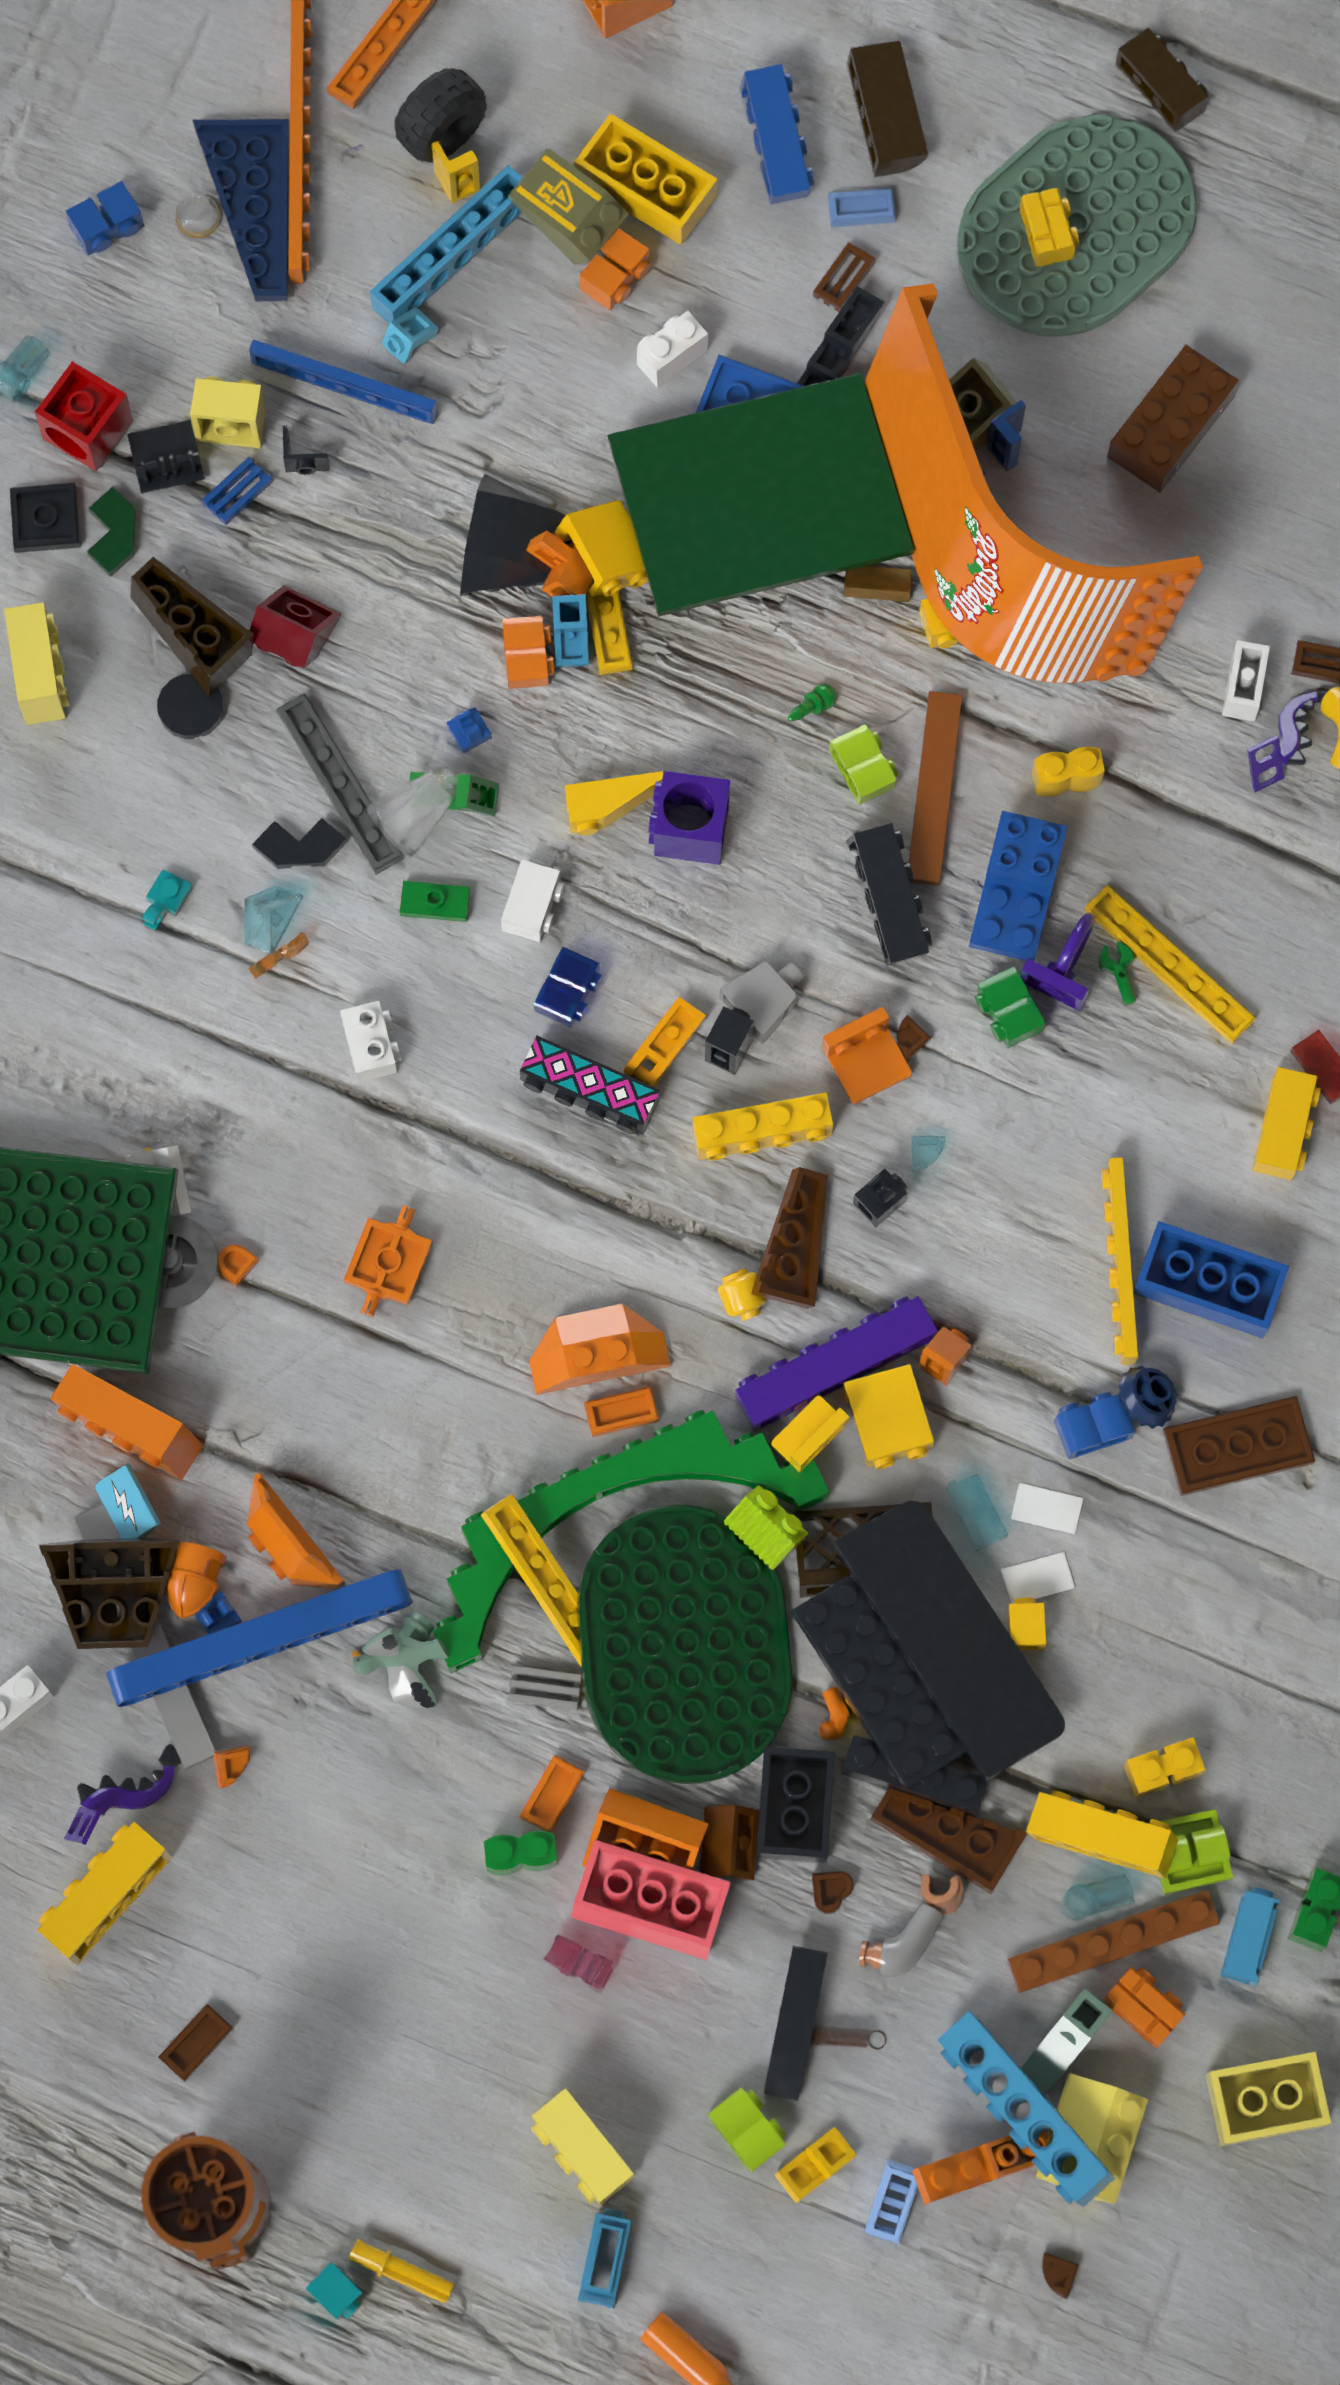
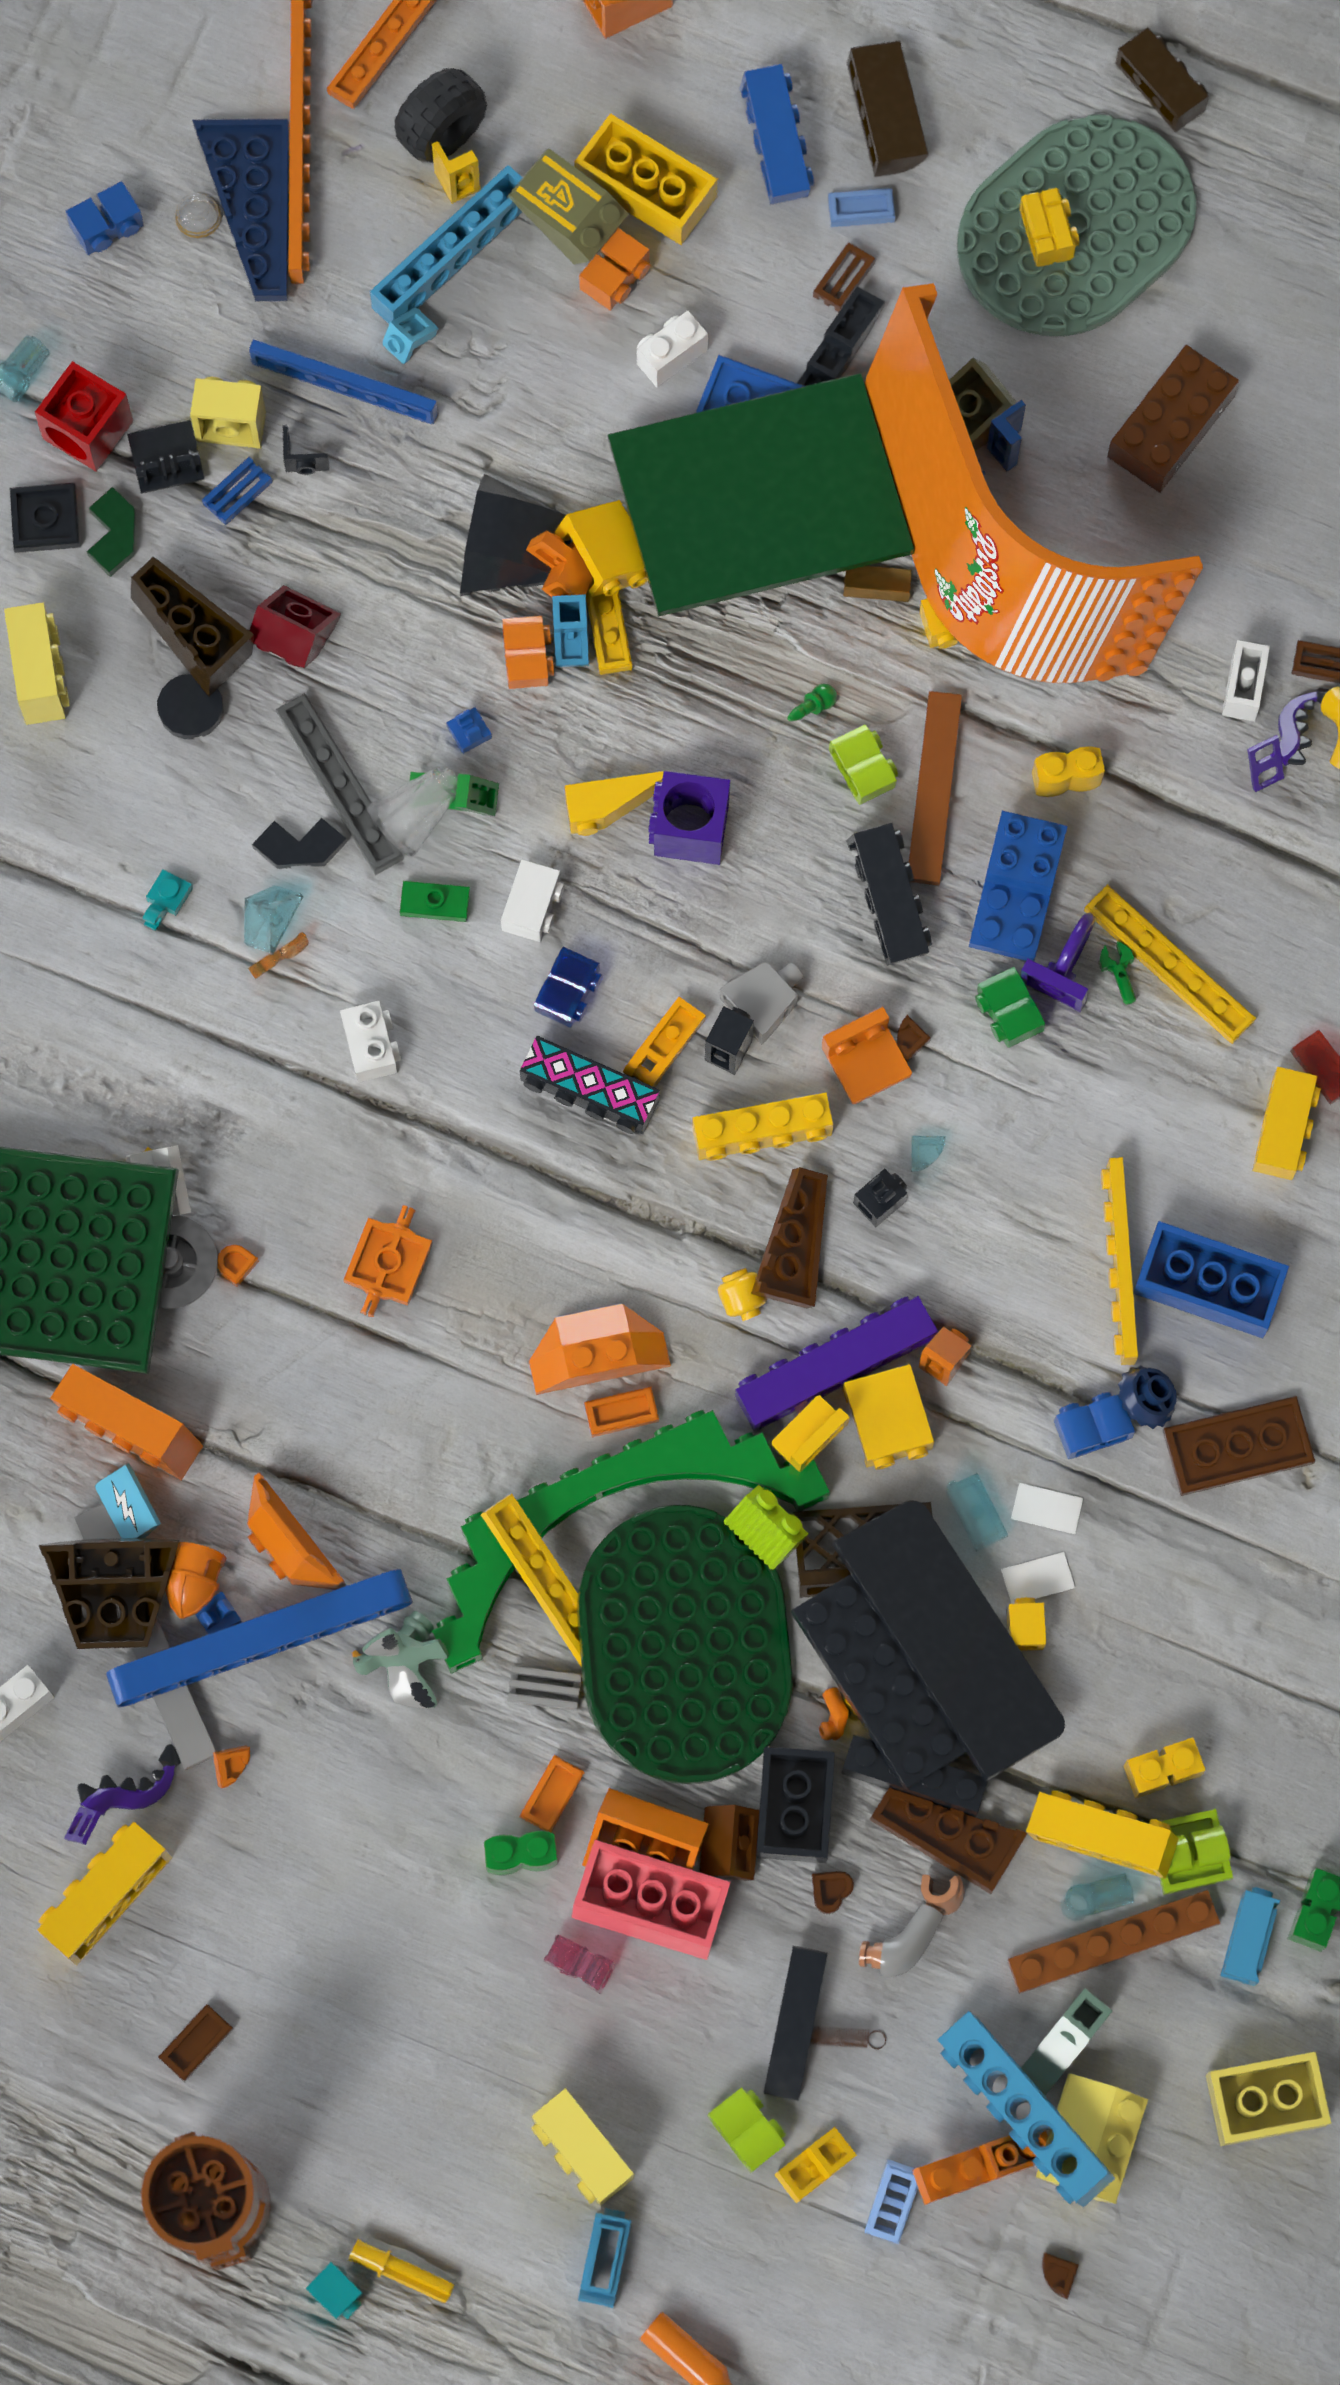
(1144, 2006): orange brick -> none

